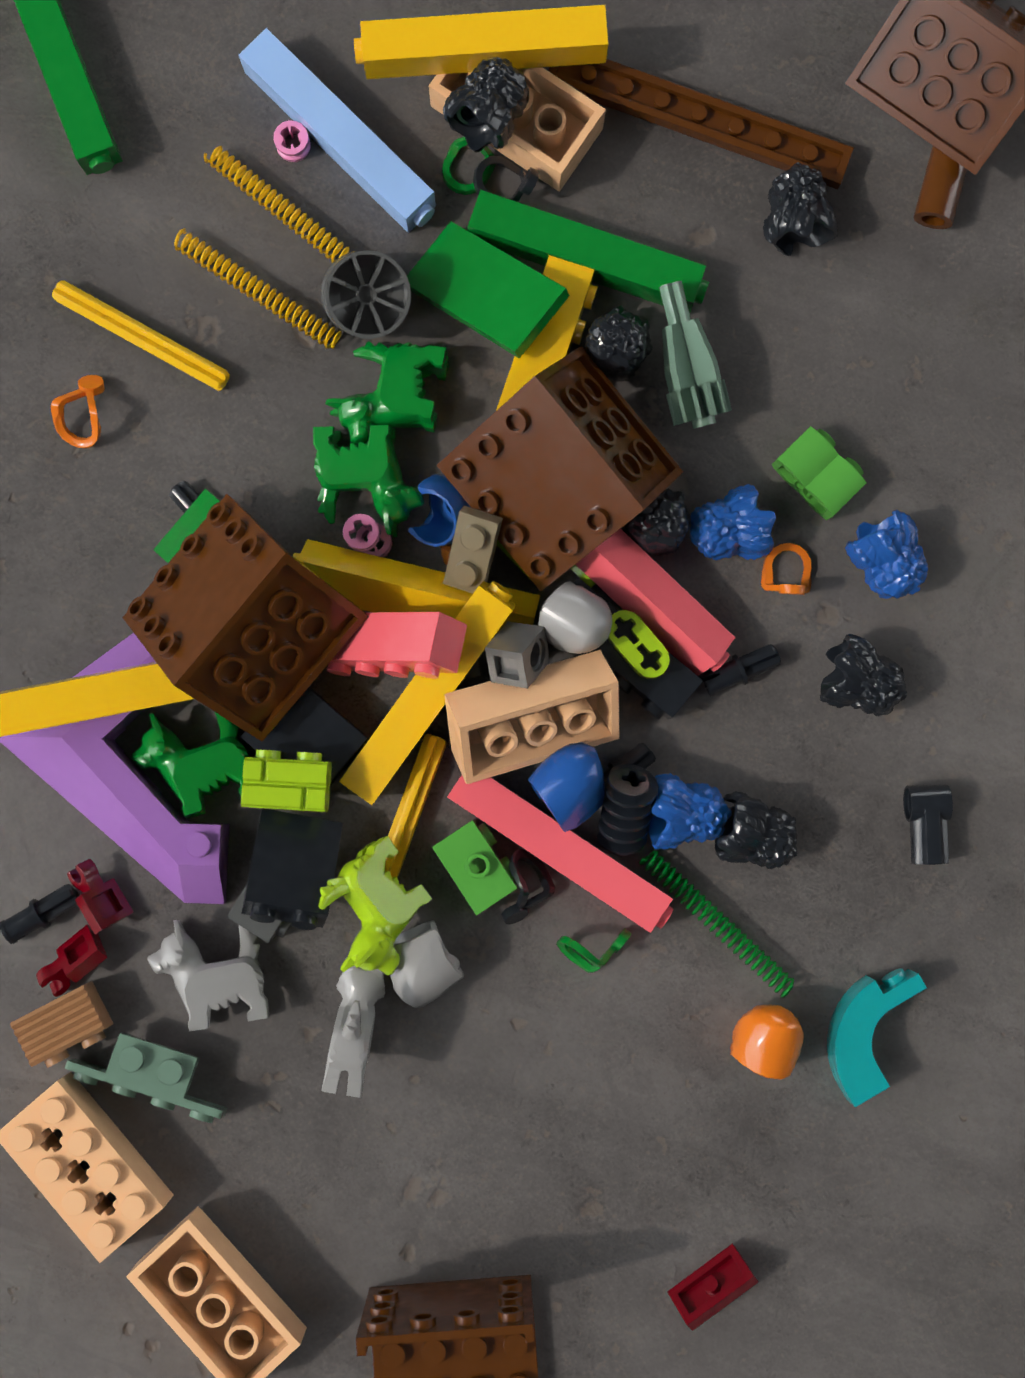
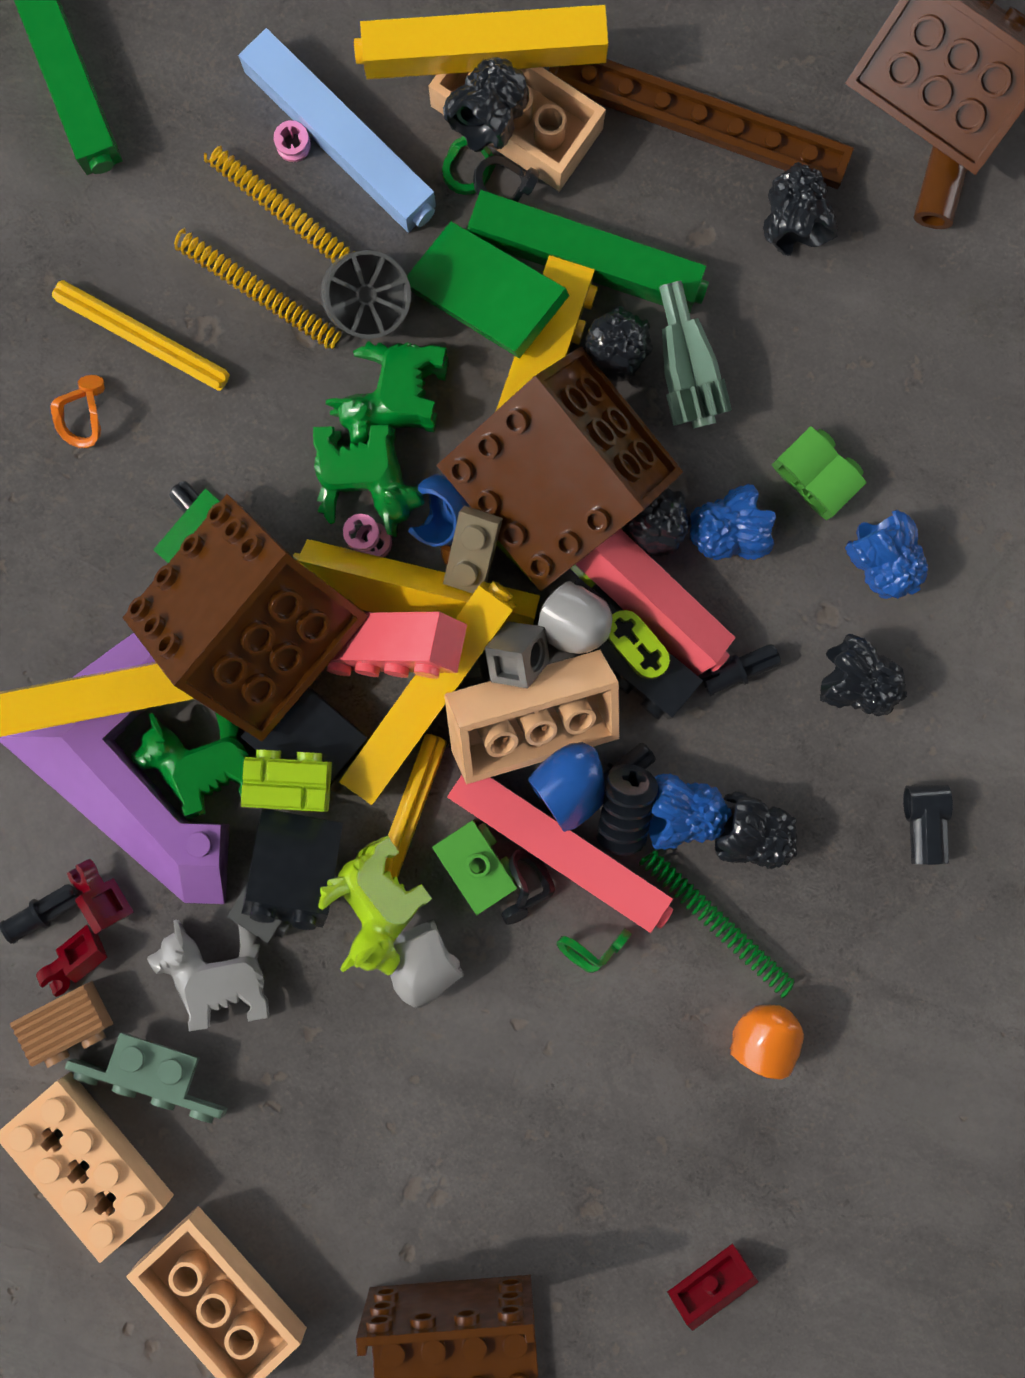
(353, 1029): light grey animal -> none
(767, 571): orange piece -> none
(853, 1029): teal arch -> none

